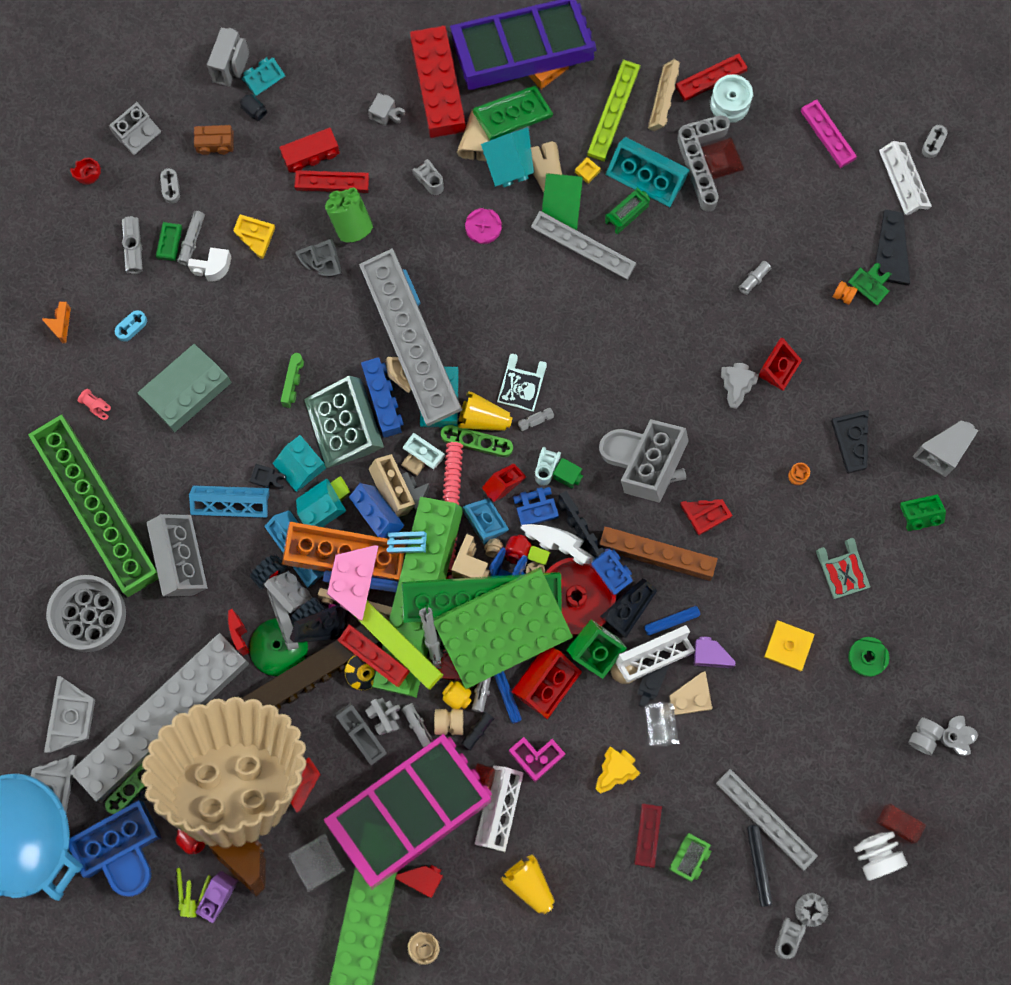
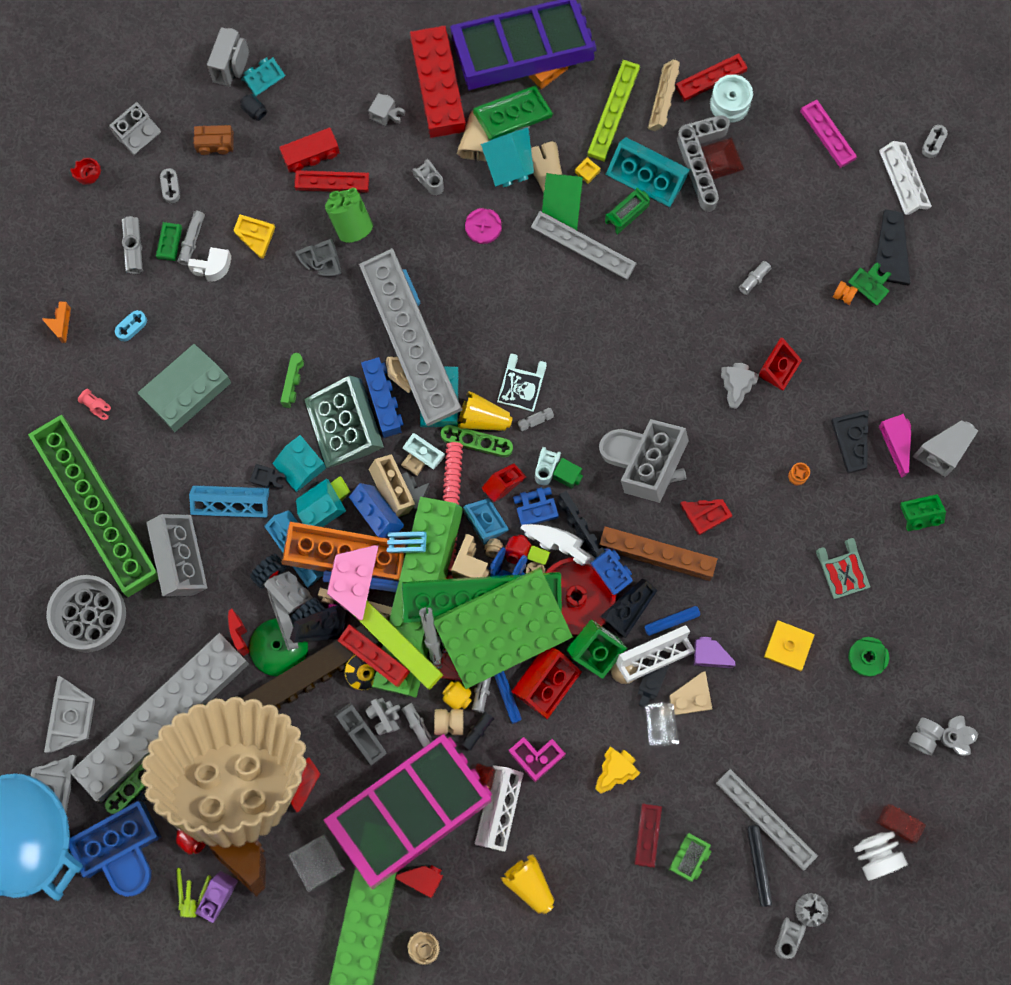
(898, 438): none -> dark pink slope

